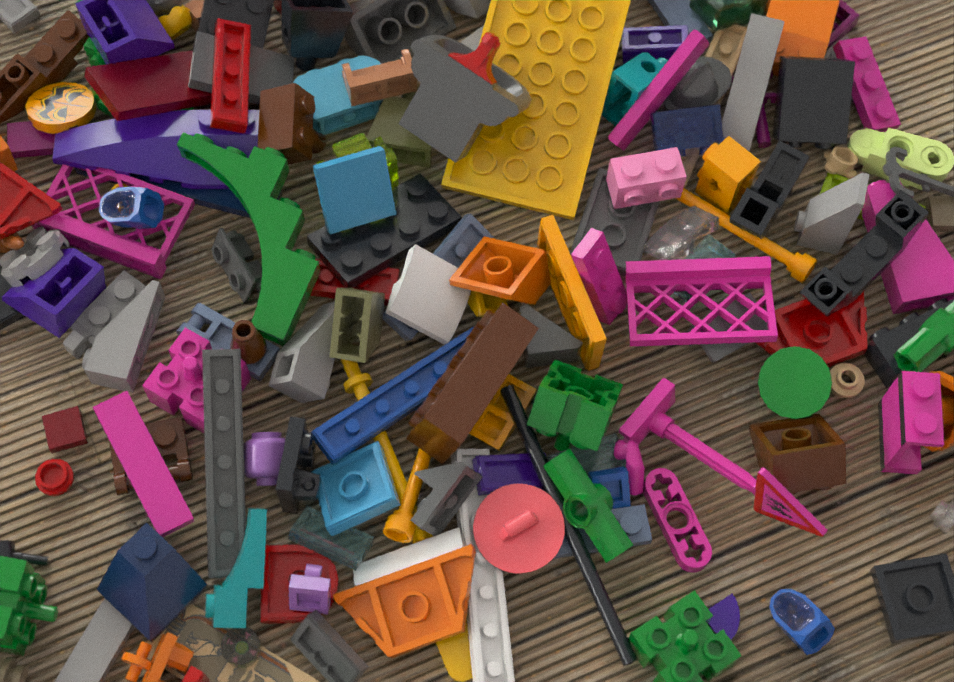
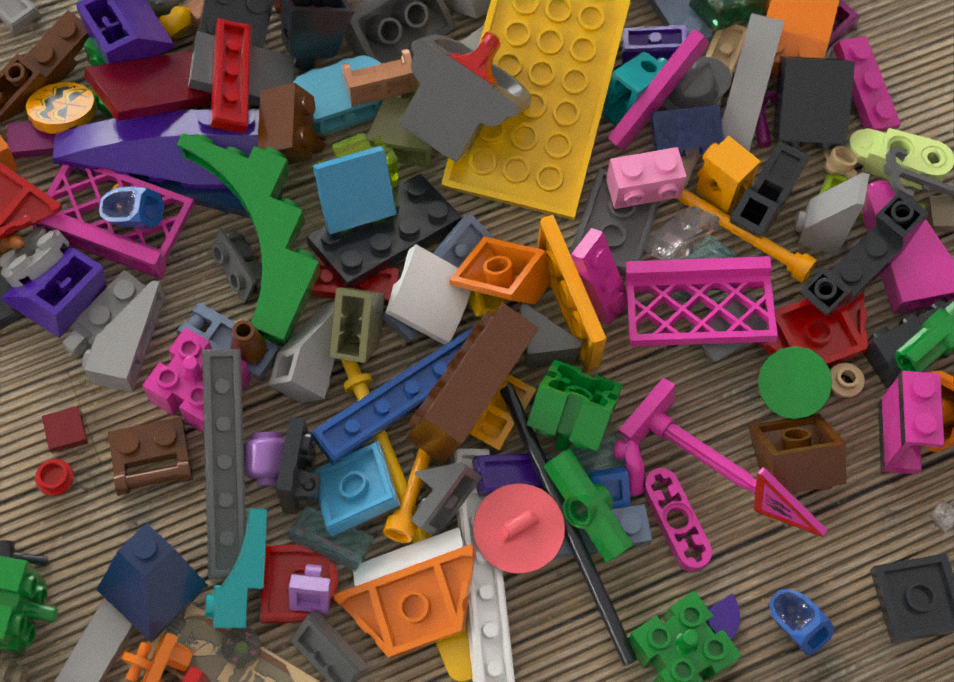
(143, 464): dark pink tile -> none

